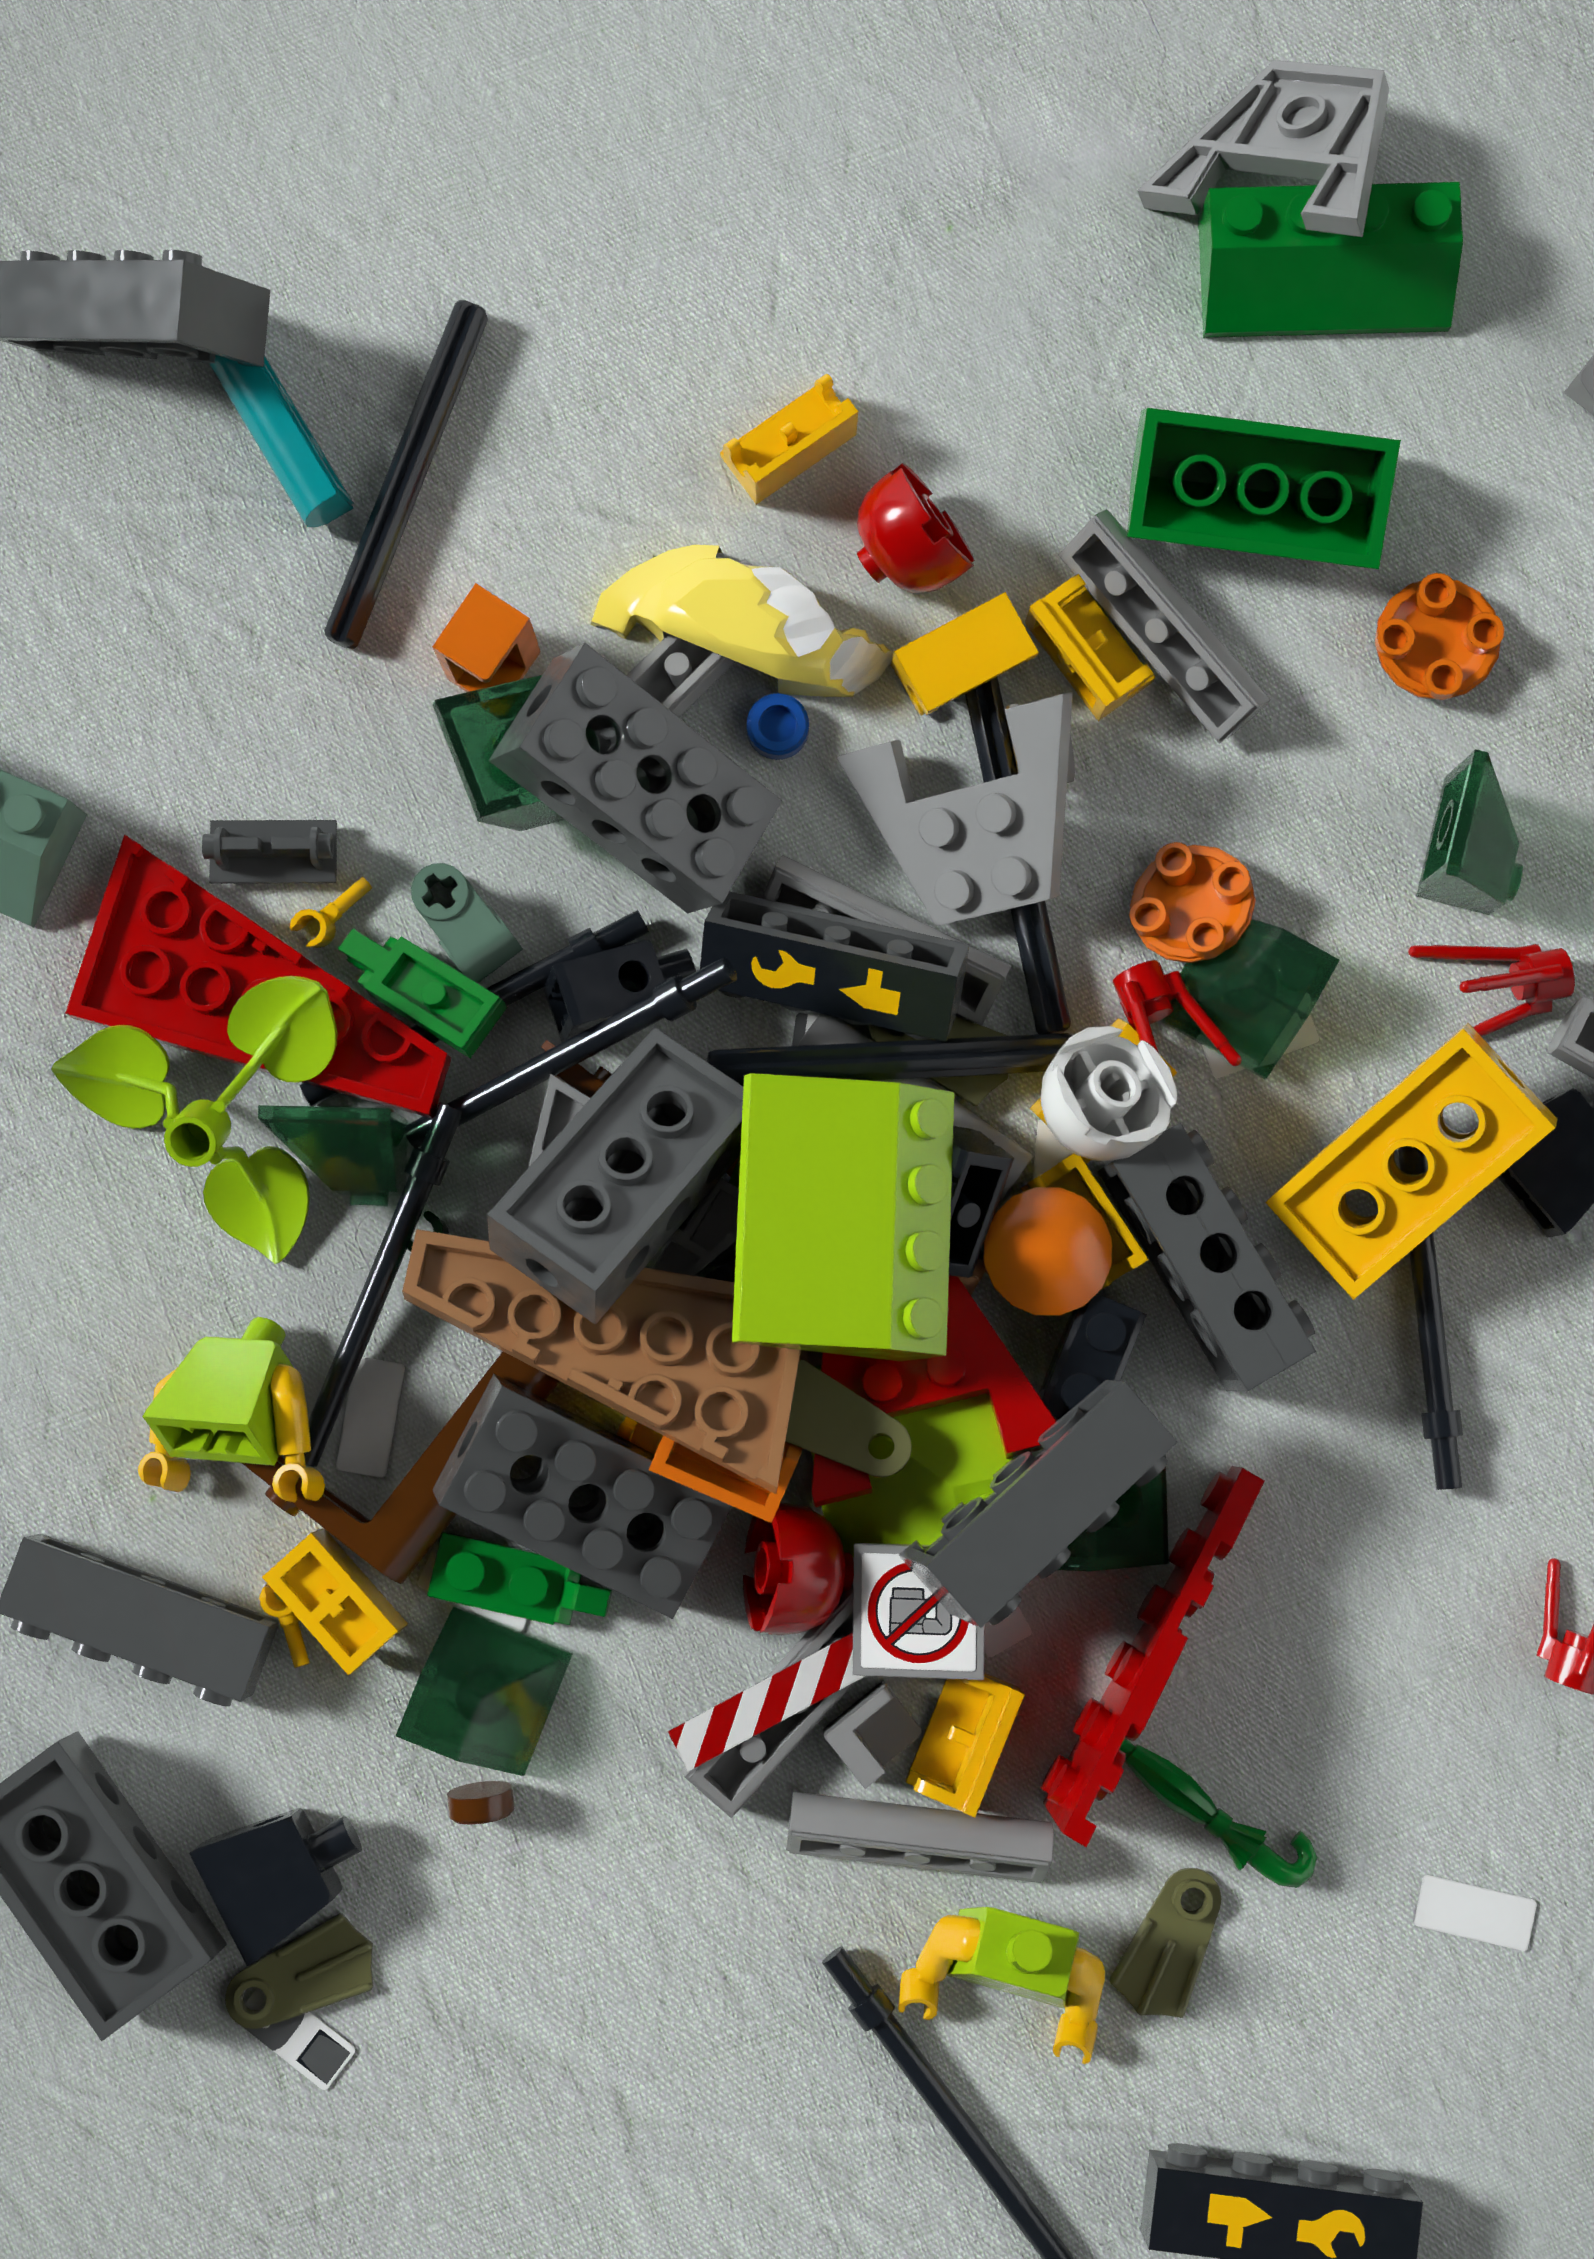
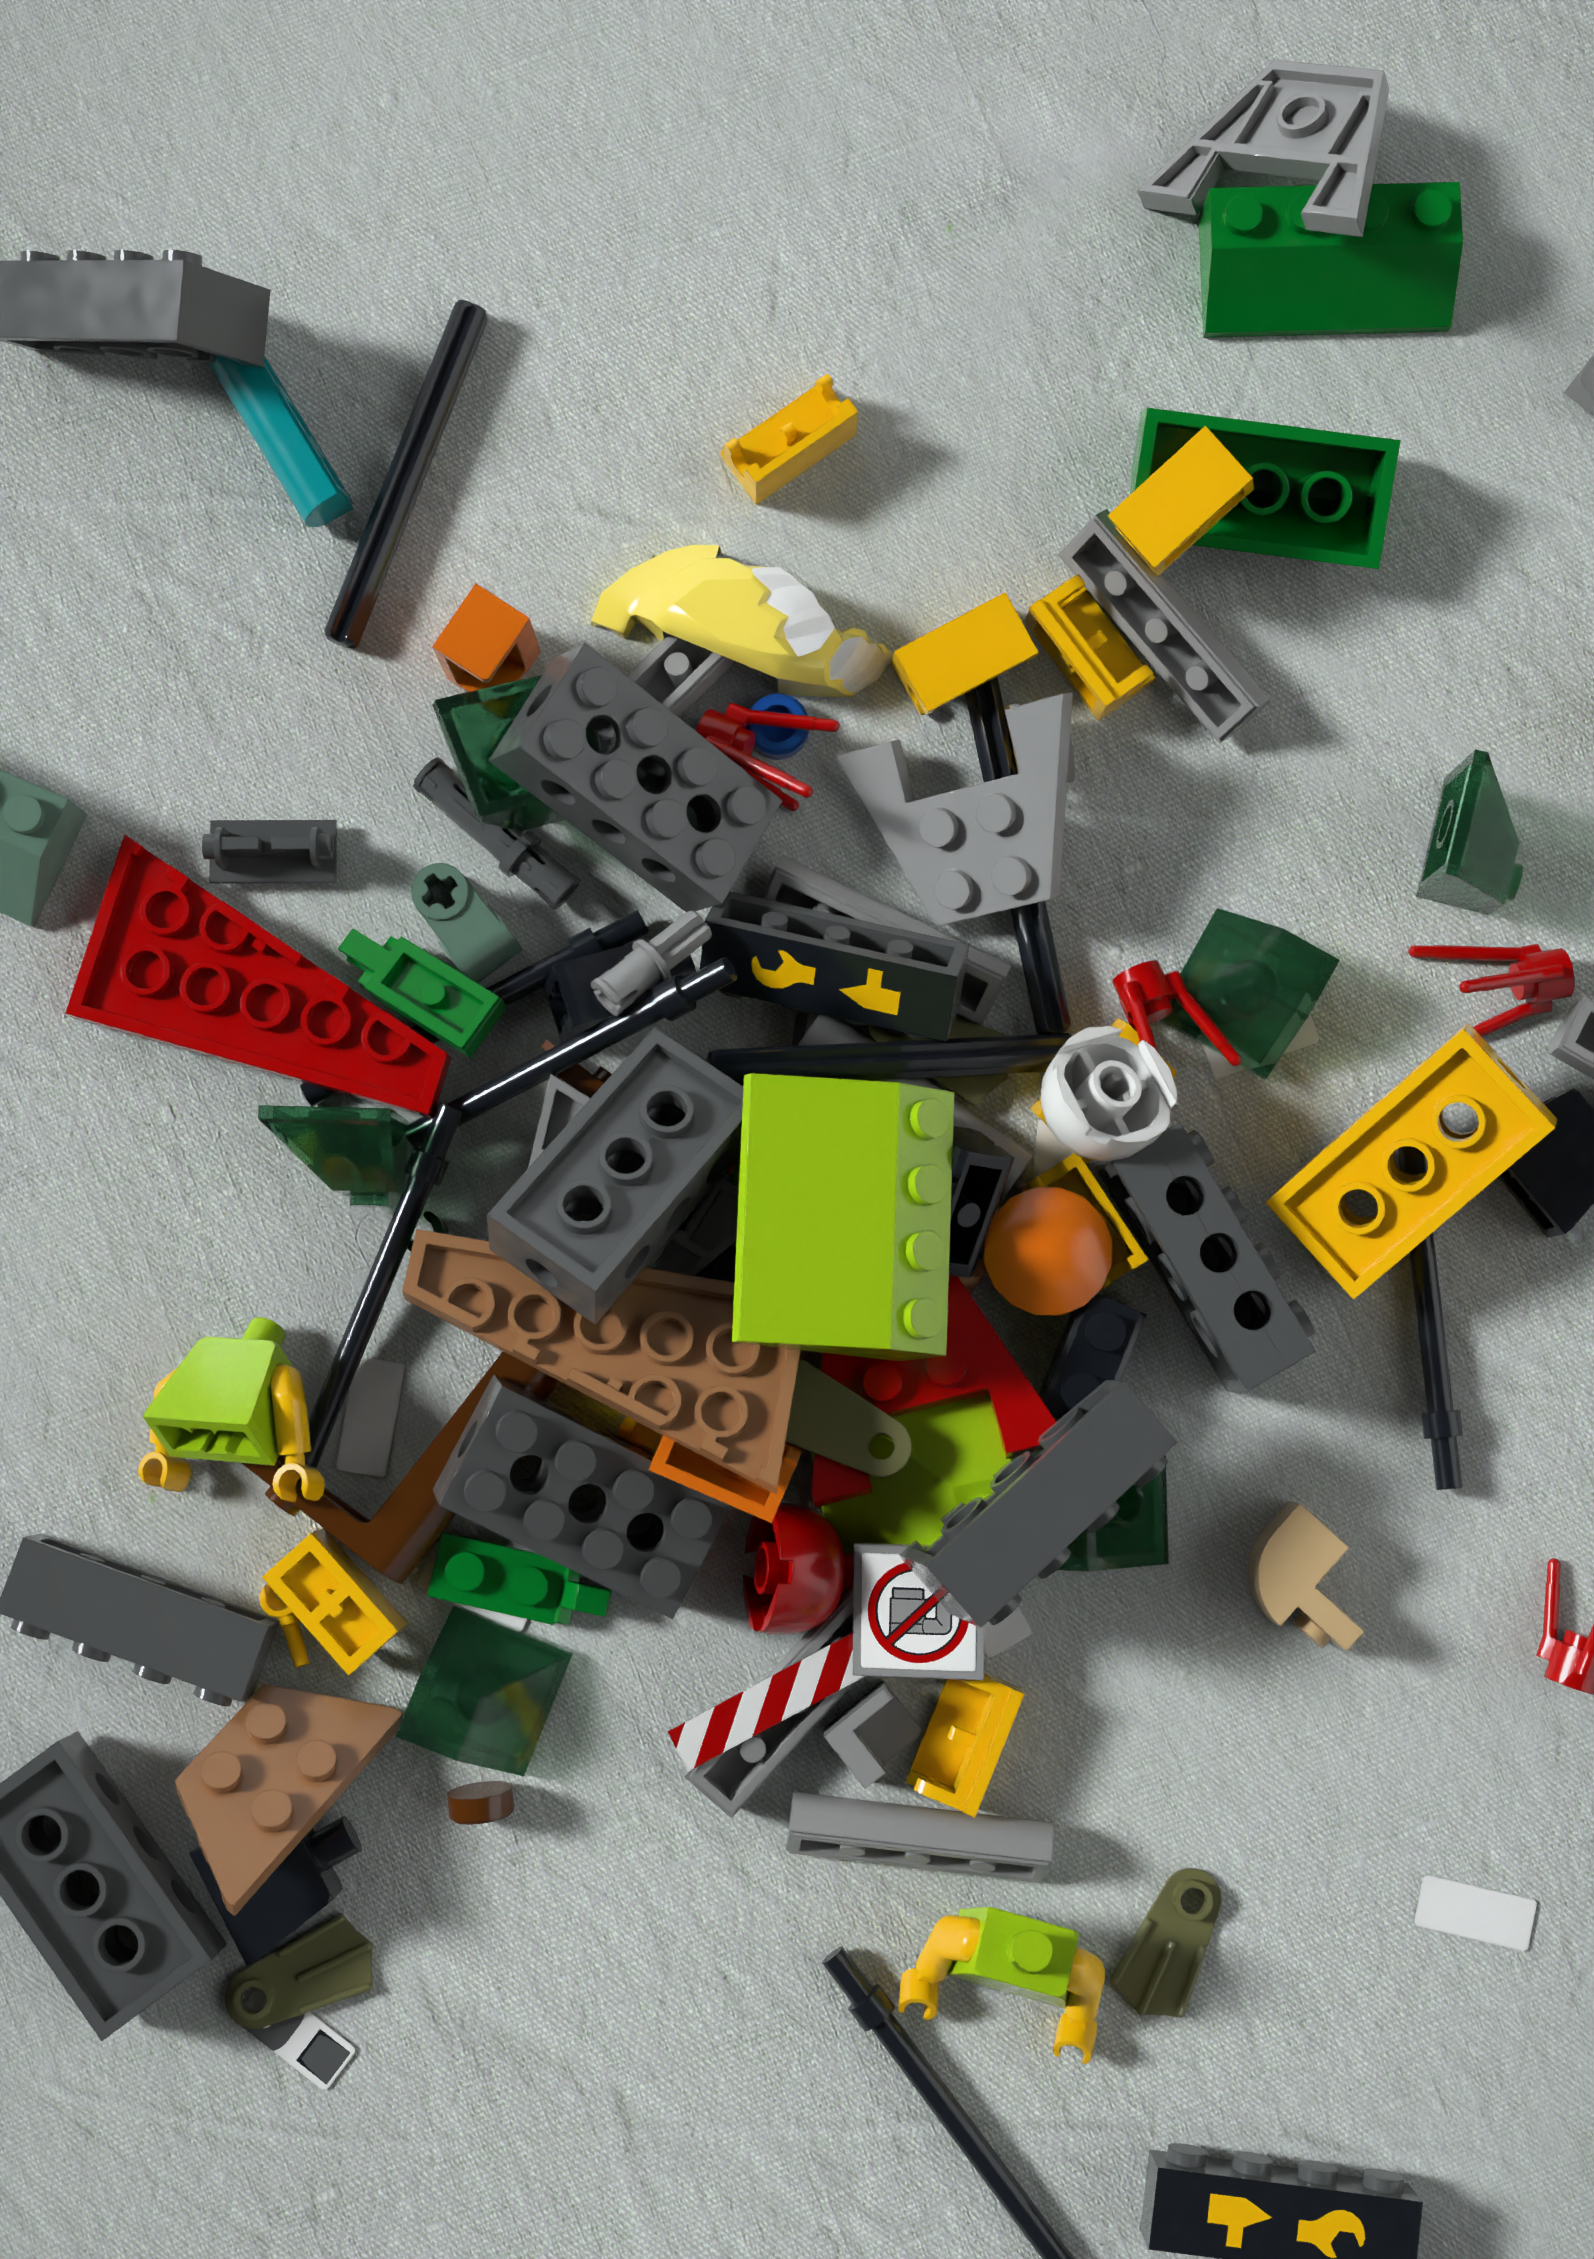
(252, 1198): lime plant -> none
(275, 1778): none -> medium nougat wing
(330, 913): yellow hand -> none
(515, 850): none -> dark grey pin
(650, 962): none -> light grey axle
(730, 735): none -> red plant
(909, 535): red cylinder -> none
(1145, 1666): red wing -> none
(1181, 501): none -> yellow hinge
(1192, 902): orange dish -> none
(1242, 1842): green piece -> none
(1286, 1567): none -> tan brick
(1438, 638): orange dish -> none

